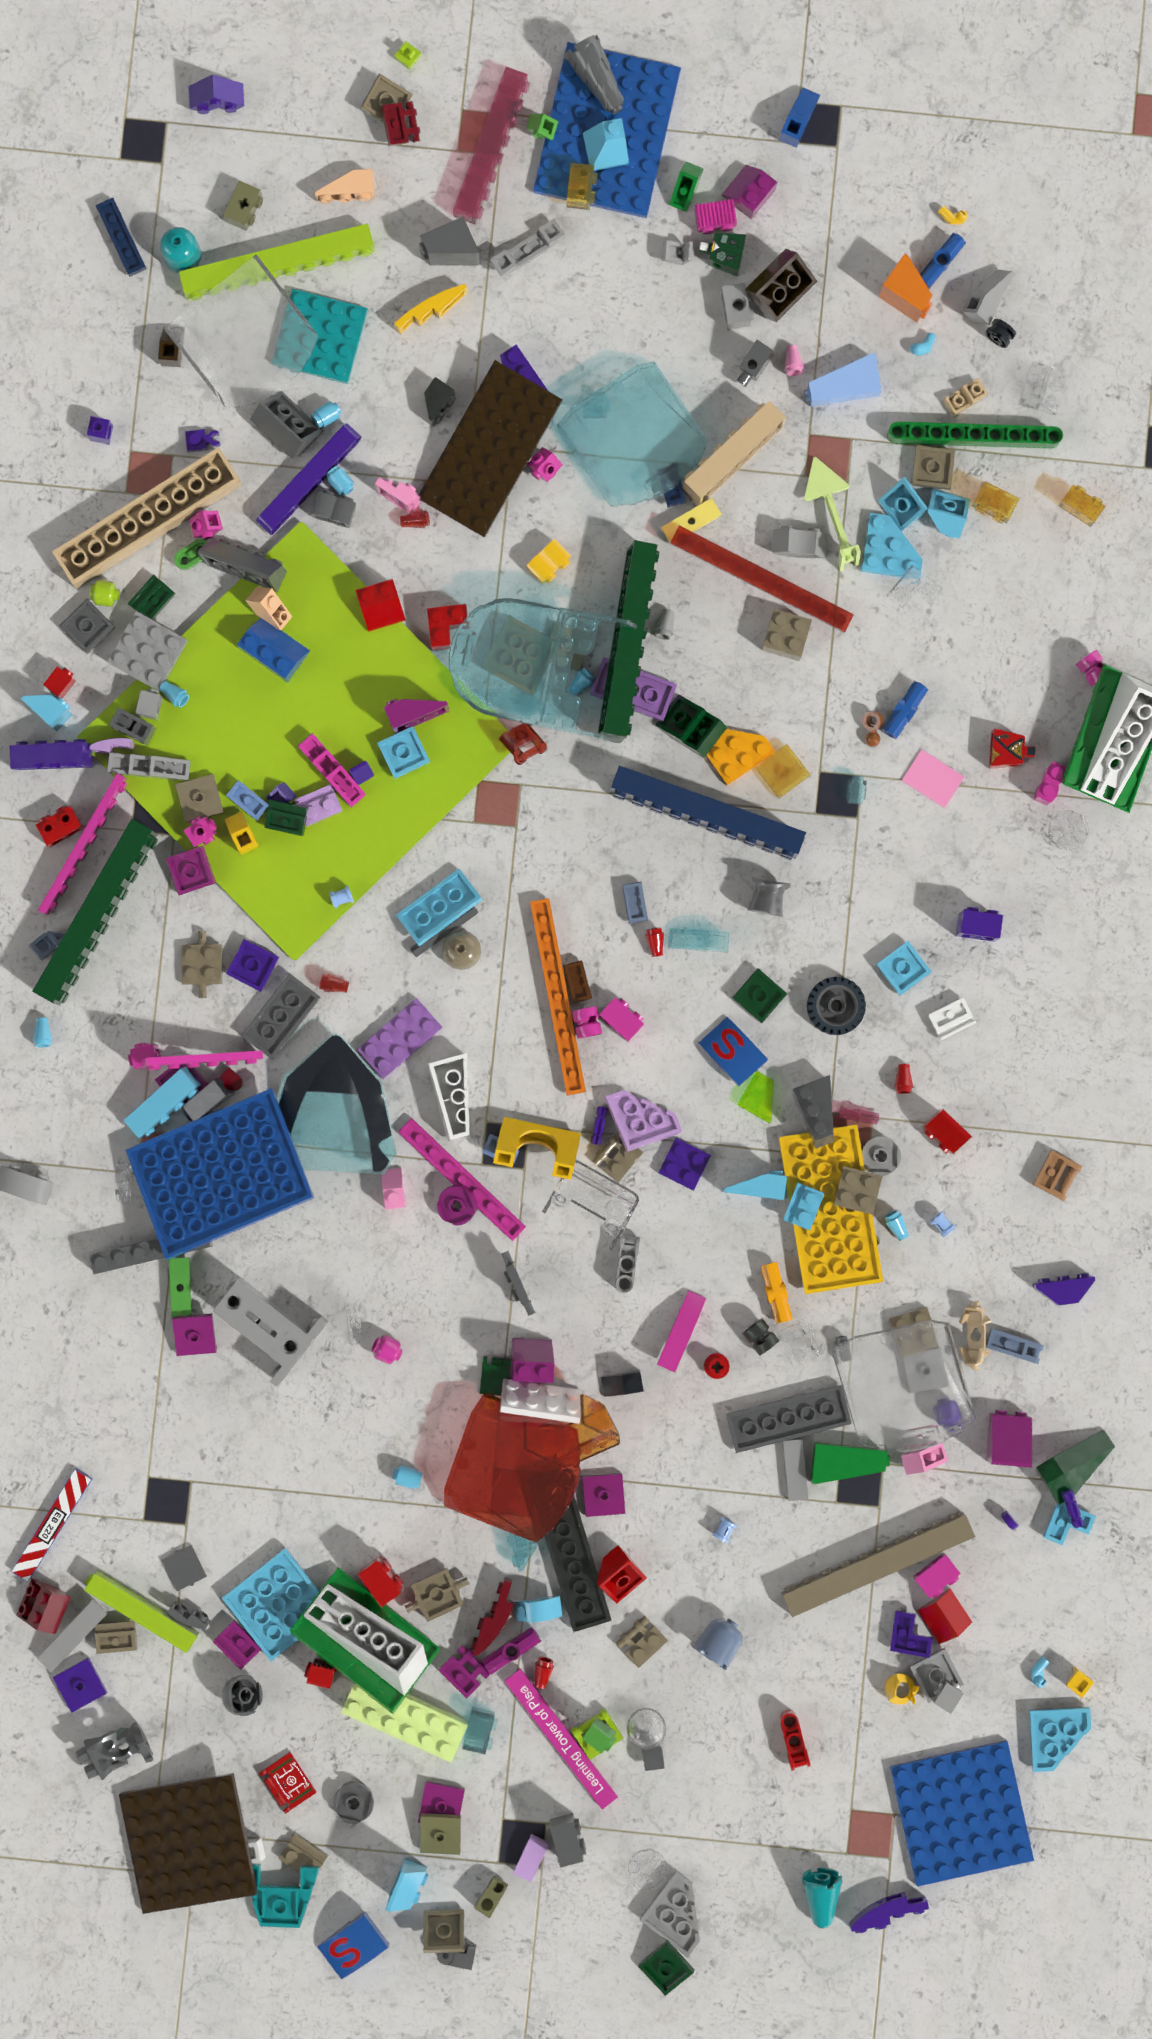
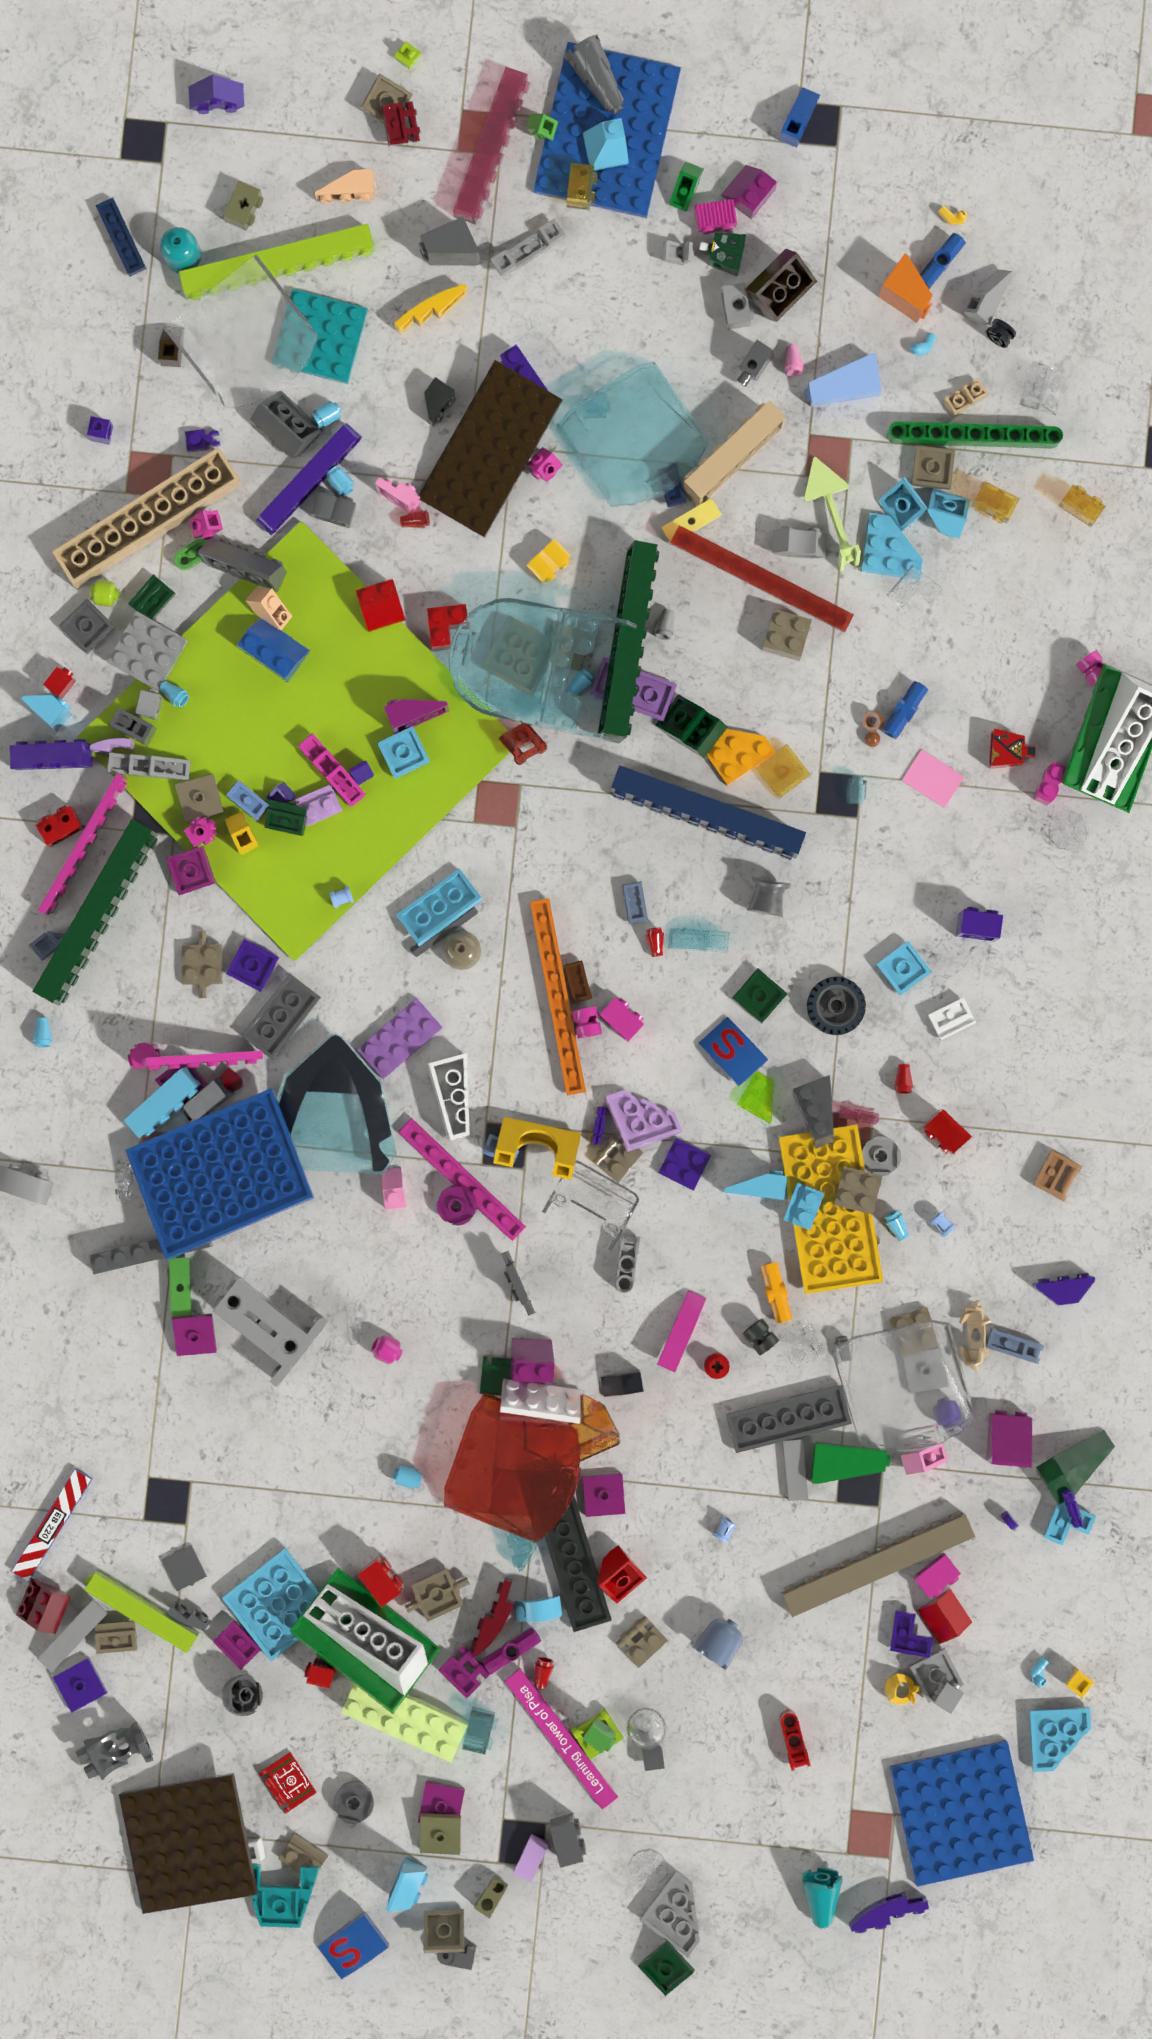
(331, 983): clear red cone -> none

